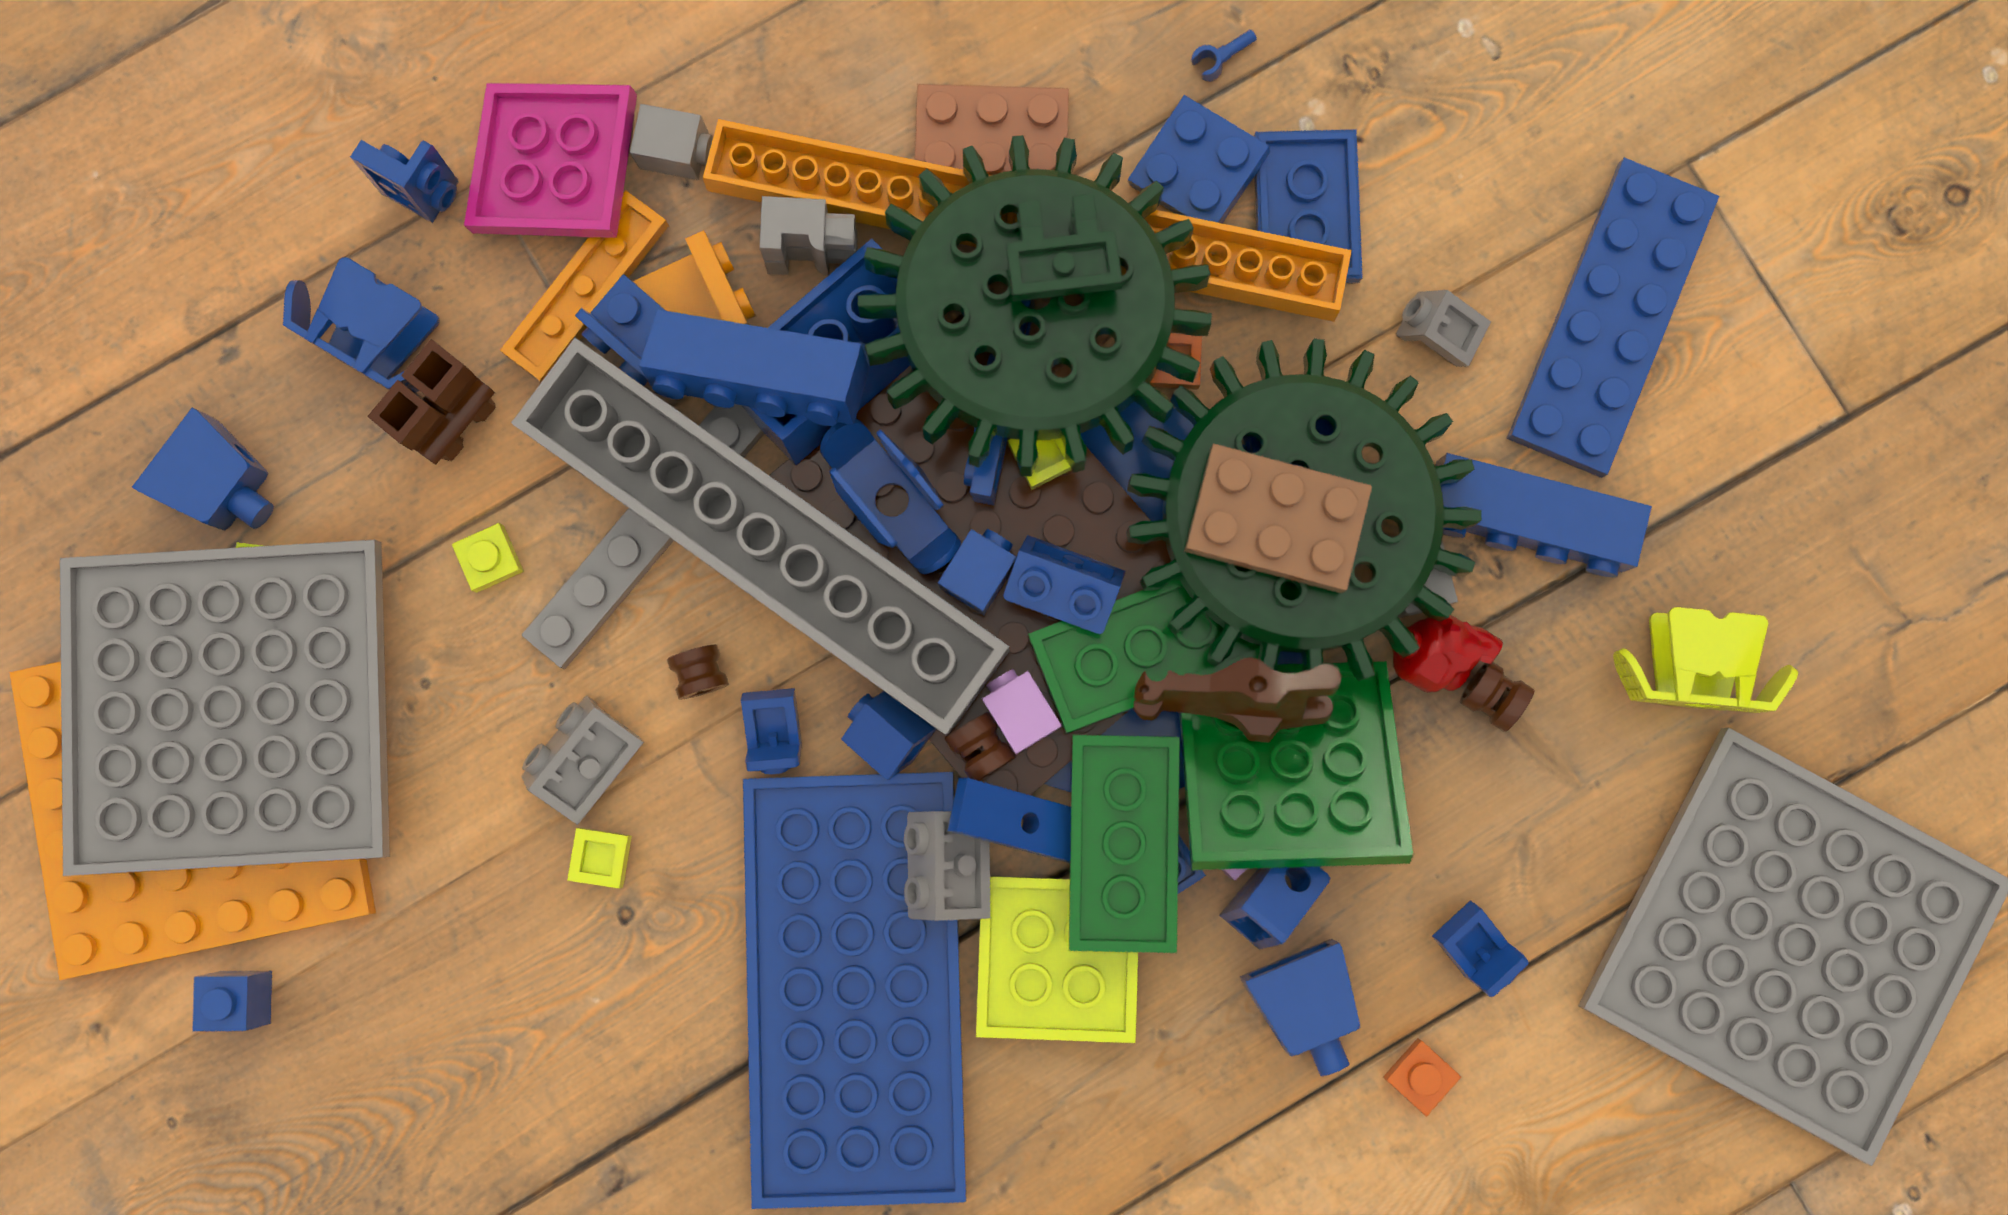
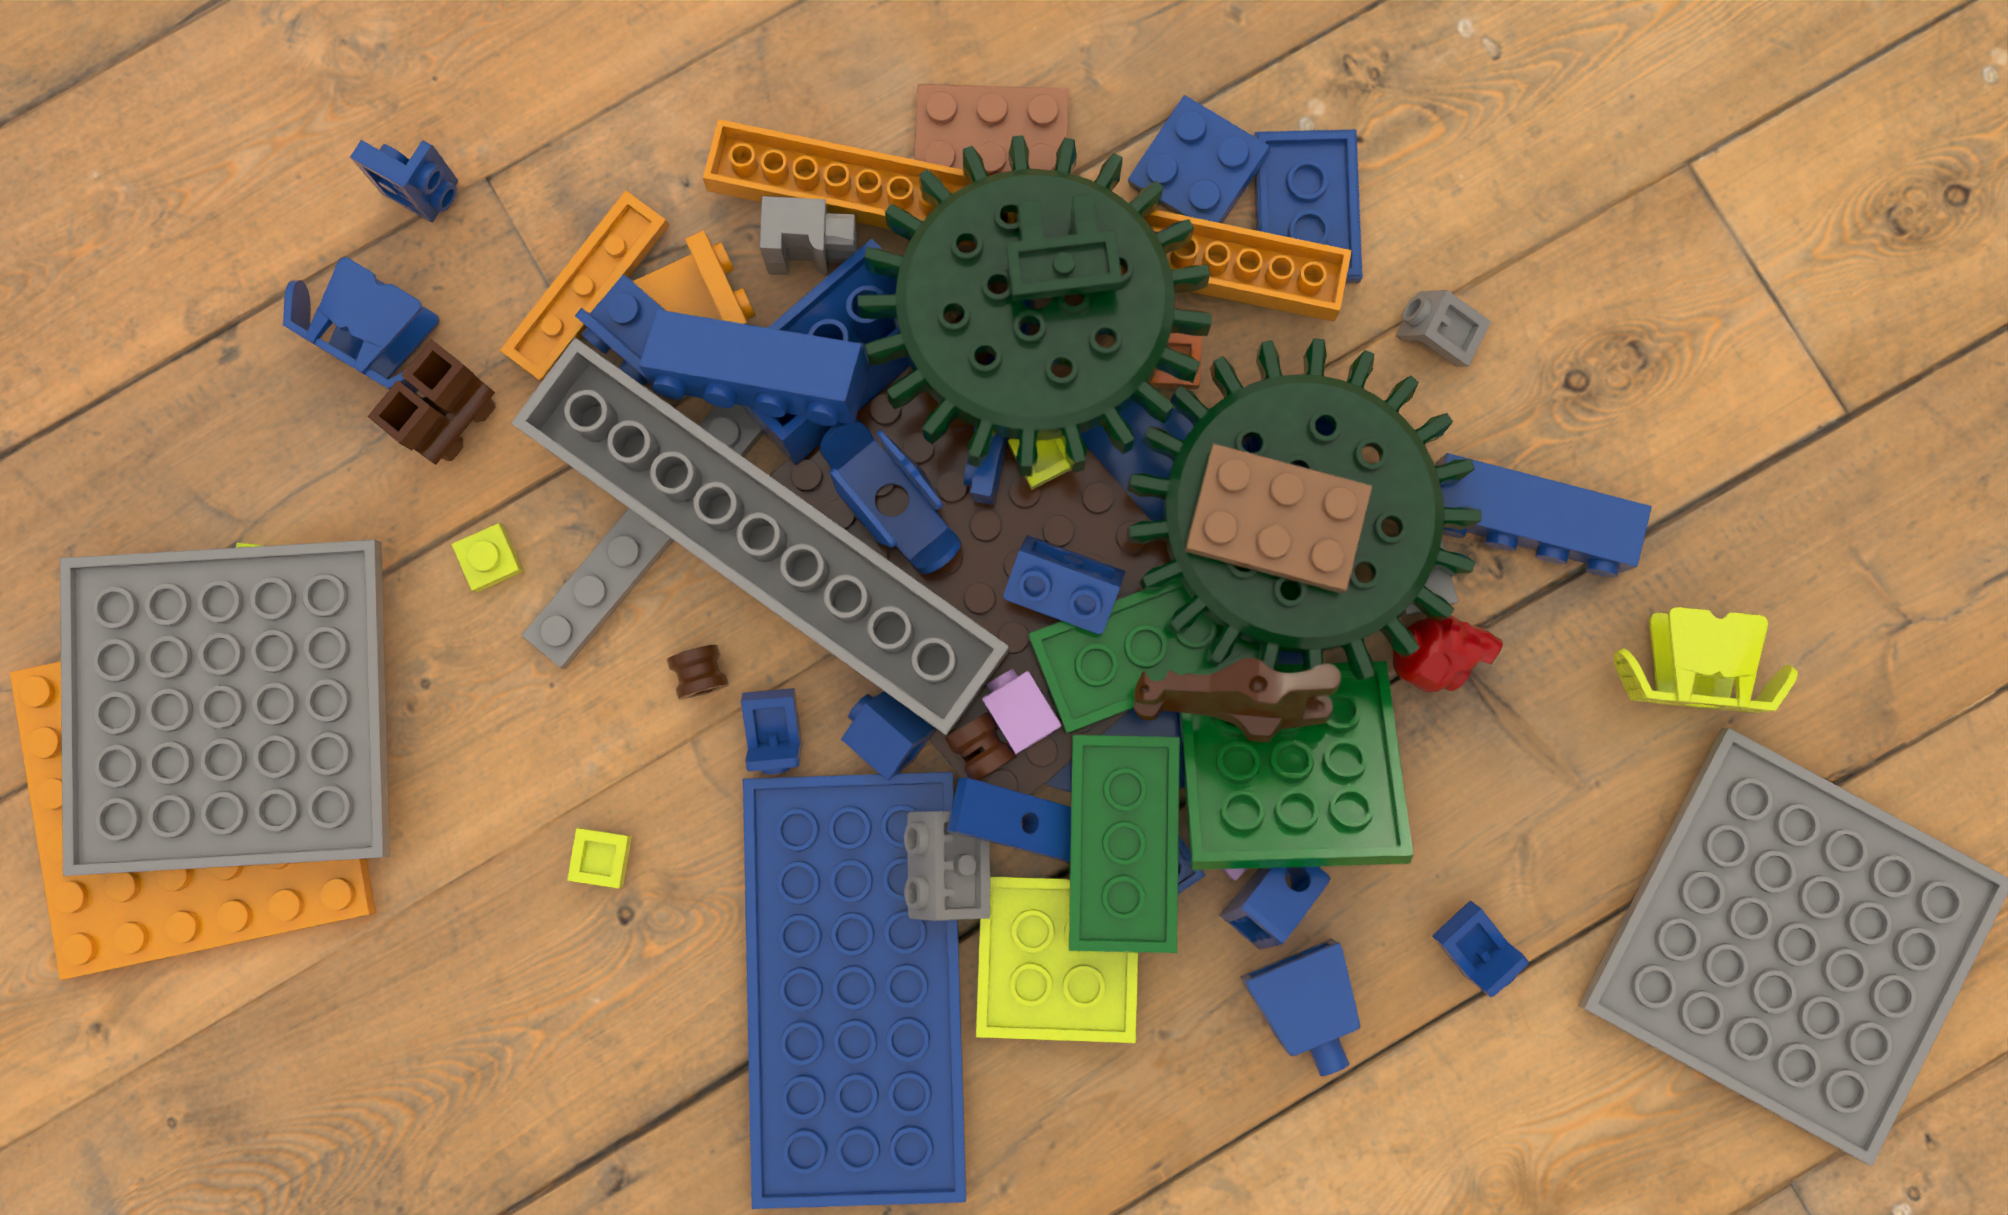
(207, 475): blue torso -> none
(232, 1000): blue brick -> none
(551, 160): dark pink plate -> none
(579, 759): light grey bracket -> none
(670, 142): light grey brick -> none
(978, 570): blue brick -> none
(1221, 54): blue hand -> none
(1422, 1077): orange plate -> none
(1497, 696): reddish brown wheel -> none
(1613, 317): blue plate -> none

